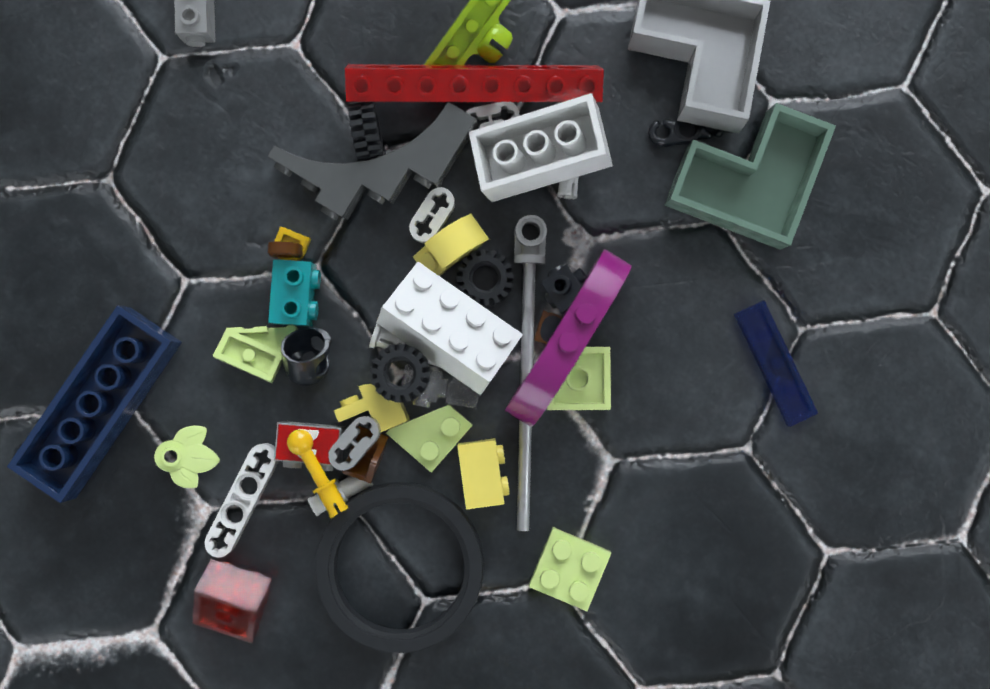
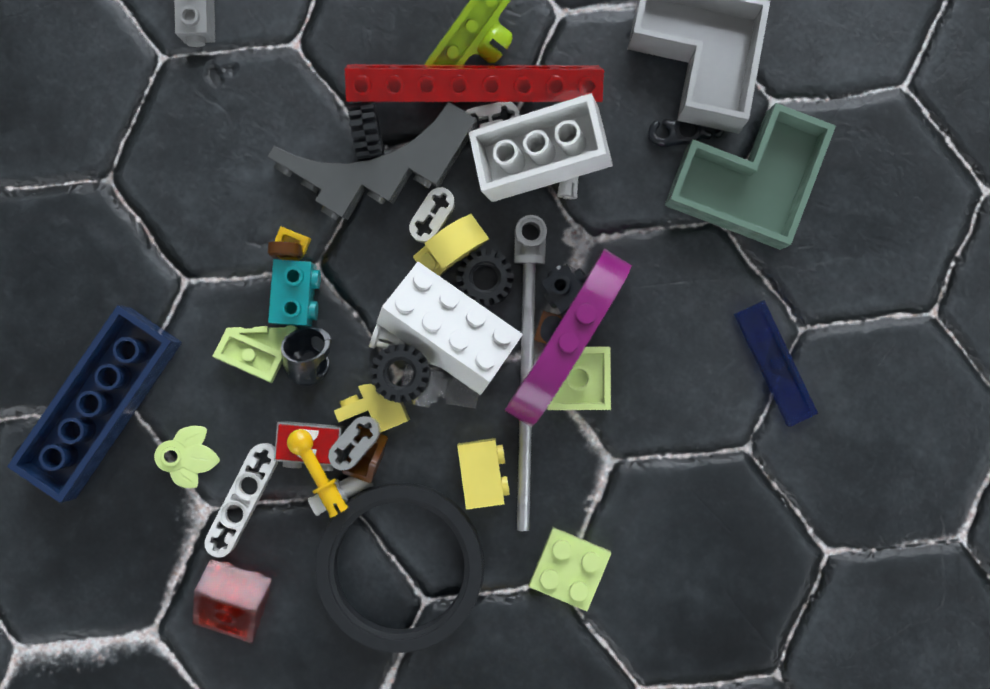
(431, 435): yellowish green wing -> none

